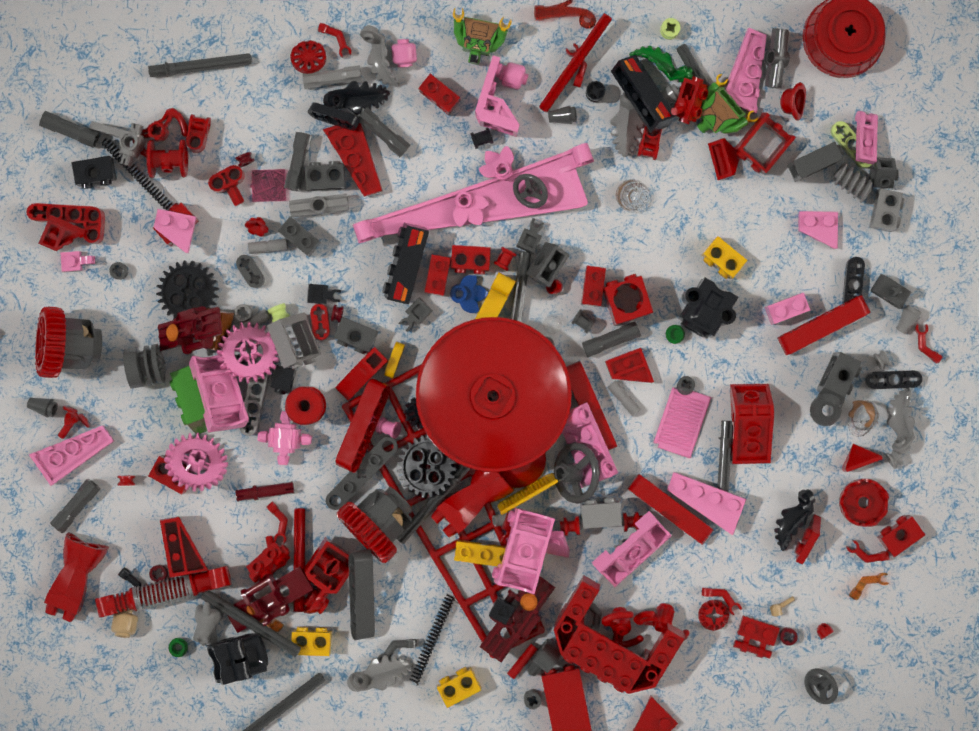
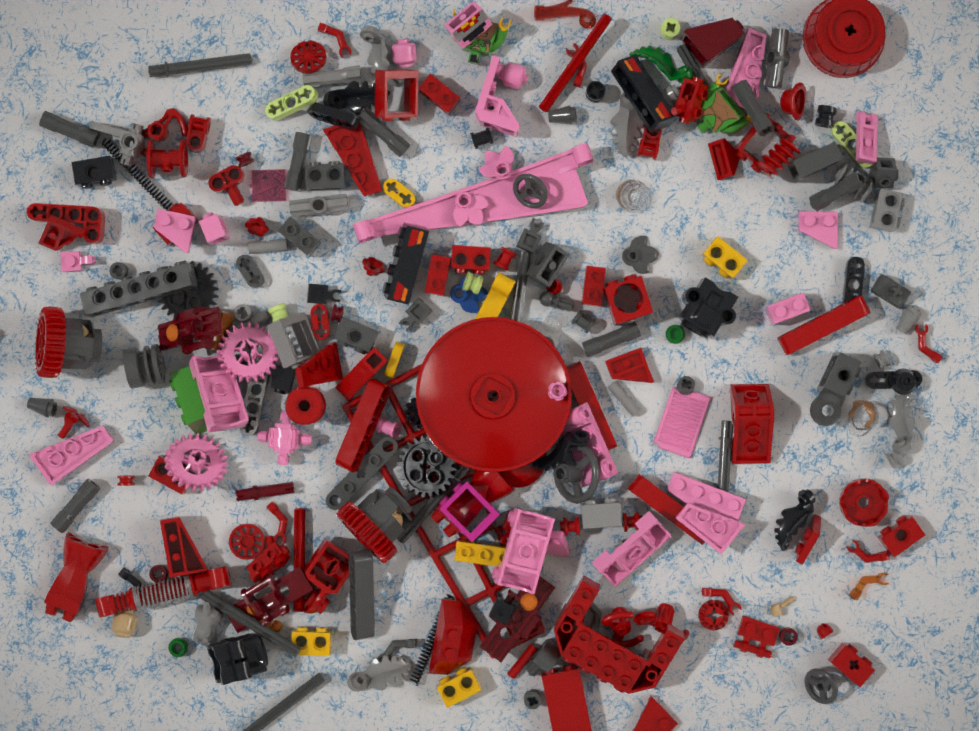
(185, 281): none -> dark grey brick
(214, 228): none -> bright pink brick
(246, 541): none -> red wheel
(282, 102): none -> yellowish green beam
(320, 368): none -> red wing
(373, 266): none -> red plant
(396, 197): none -> yellow beam
(410, 94): none -> red window
(453, 638): none -> red wedge
(468, 24): none -> brick
(472, 283): none -> yellowish green wheel
(482, 525): none -> dark pink window
(527, 493): yellow window -> none
(548, 299): none -> dark grey axle
(562, 391): none -> bright pink plate
(578, 438): none -> black plant
(643, 255): none -> dark grey plate
(710, 526): none -> bright pink wing
(712, 39): none -> dark red slope
(753, 108): none -> dark grey axle
(778, 157): none -> red piece
(825, 116): none -> black wheel
(847, 185): none -> dark grey axle
(858, 673): none -> red brick
(859, 457): red slope -> none
(899, 377): none -> black cone

